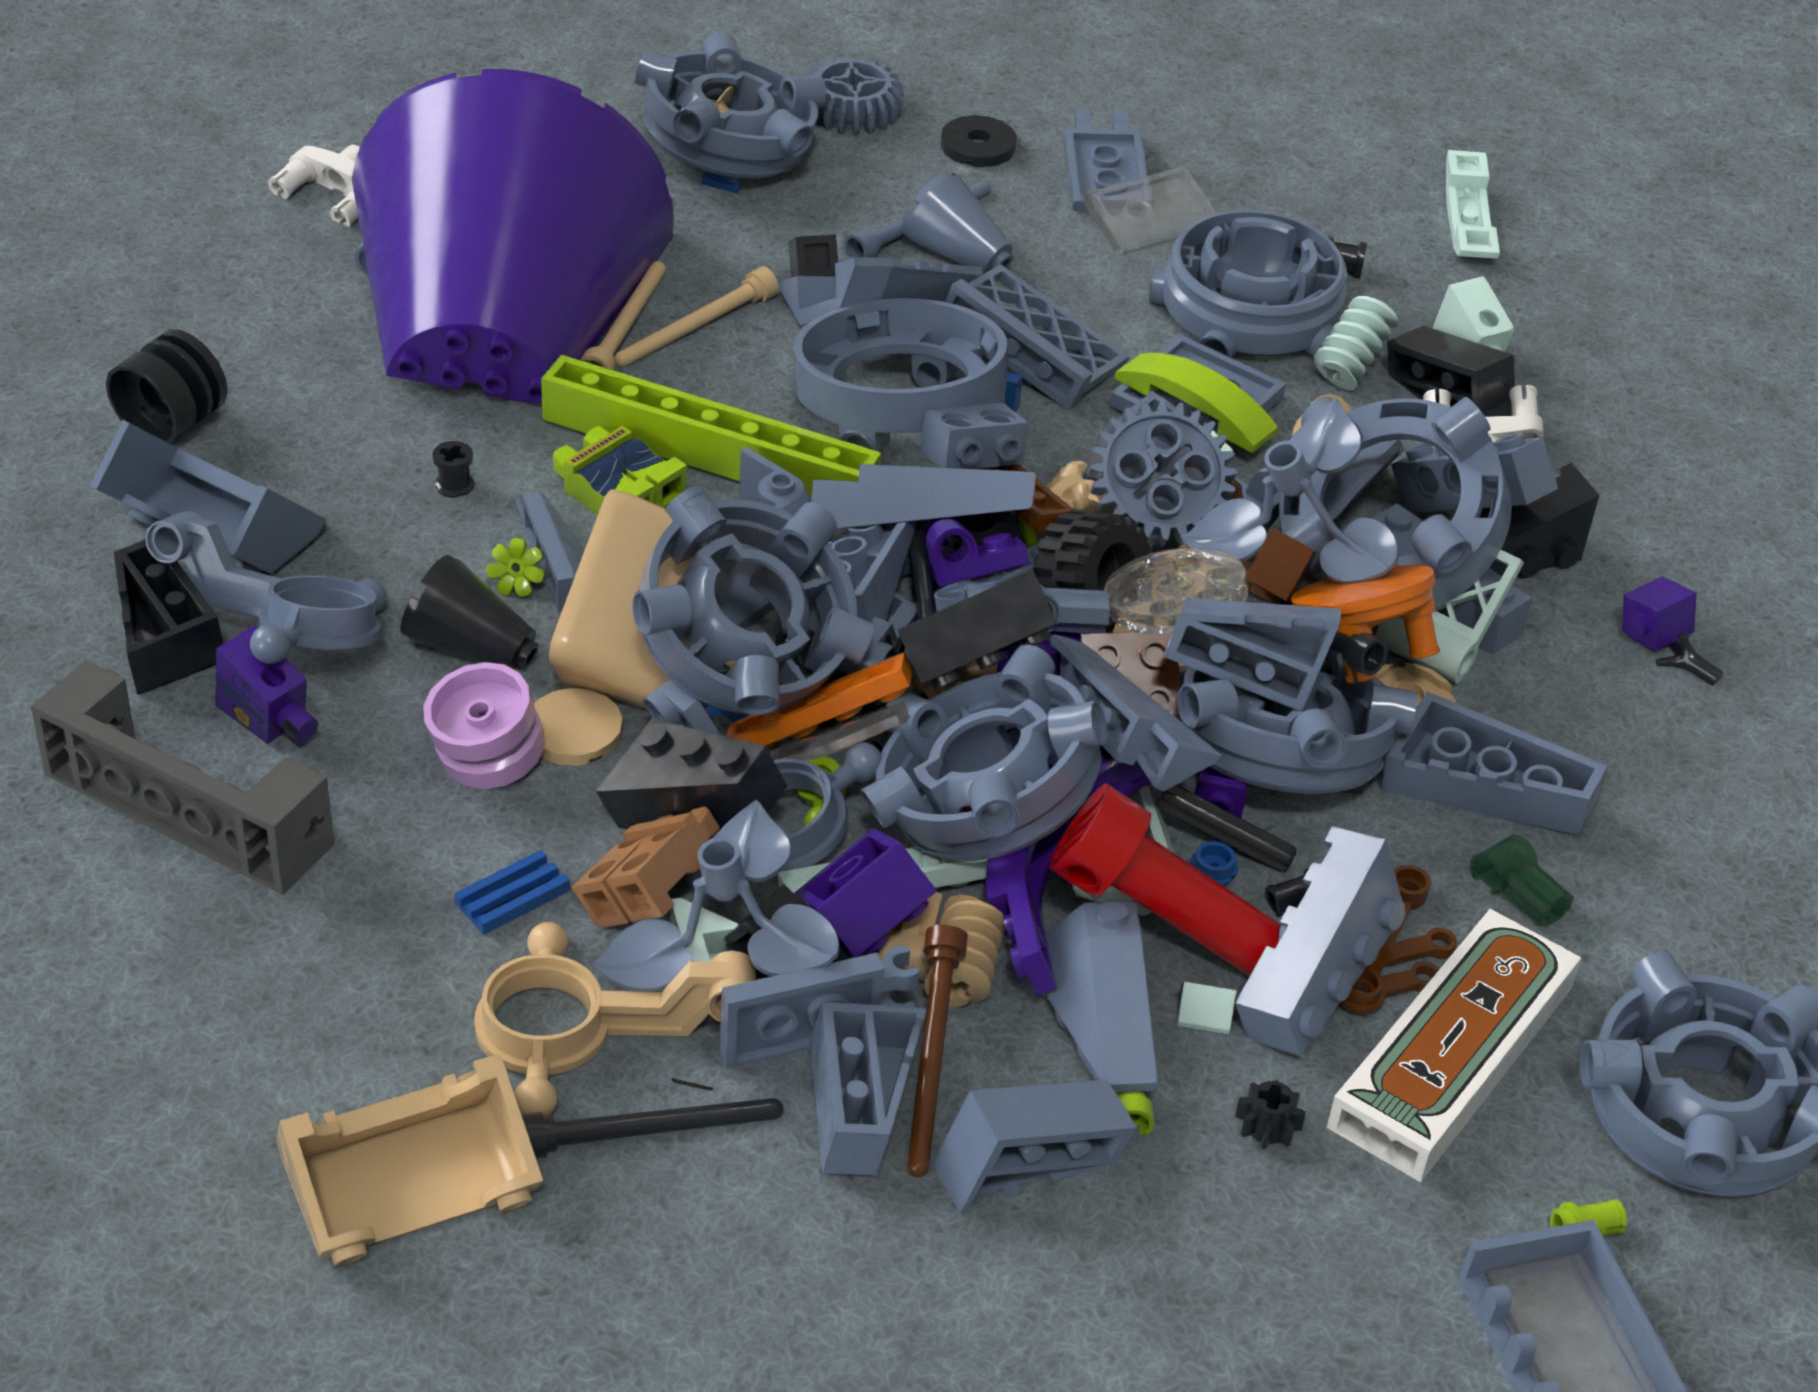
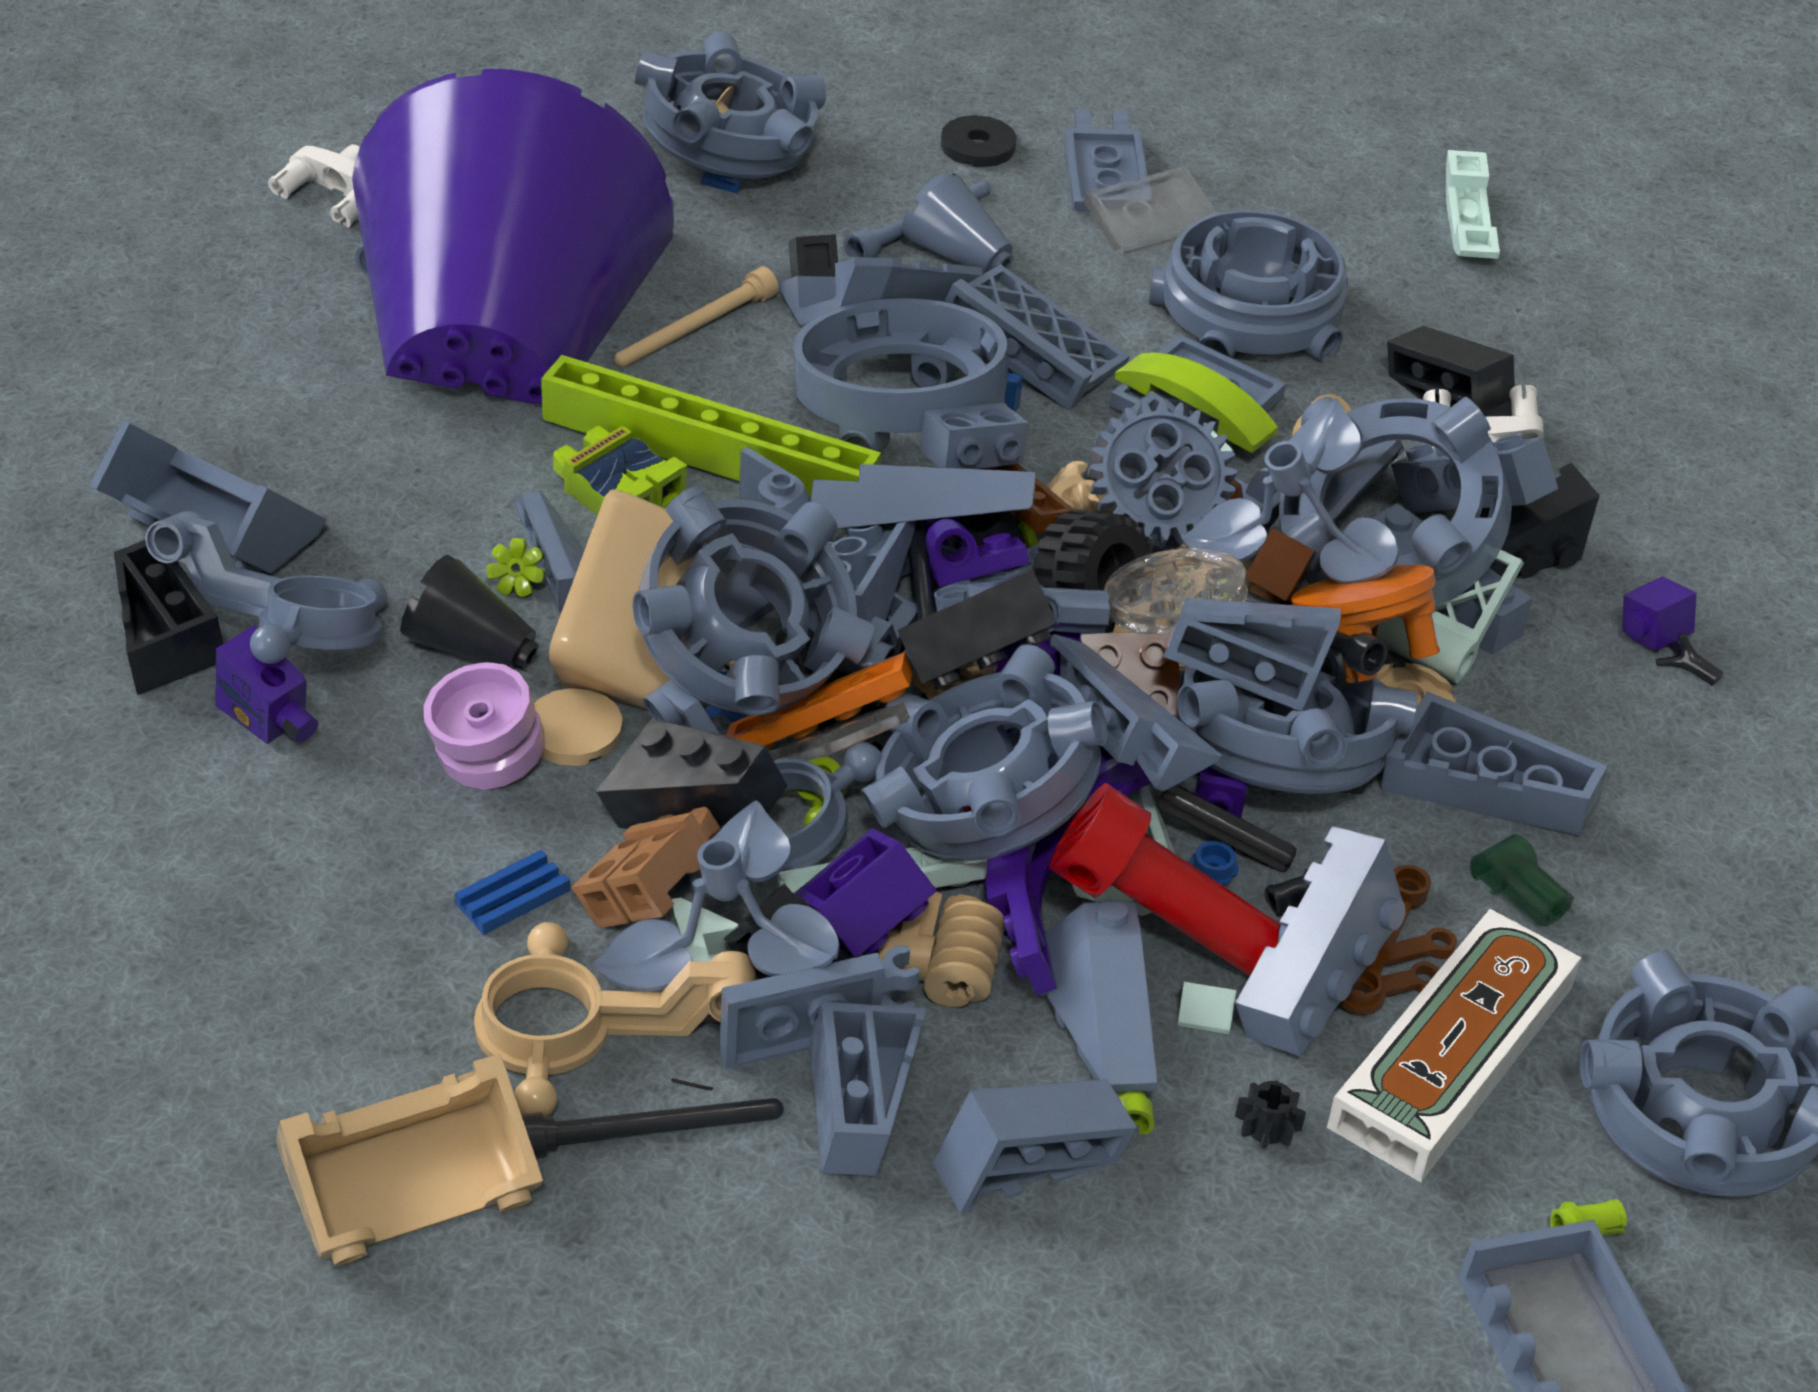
(167, 385): black wheel -> none
(263, 834): dark grey plate -> none
(453, 468): black bush -> none
(603, 354): tan piece -> none
(859, 95): sand blue gear -> none
(945, 948): reddish brown piece -> none
(1352, 255): black bush -> none
(1355, 341): light aqua piece -> none
(1474, 314): light aqua torso -> none

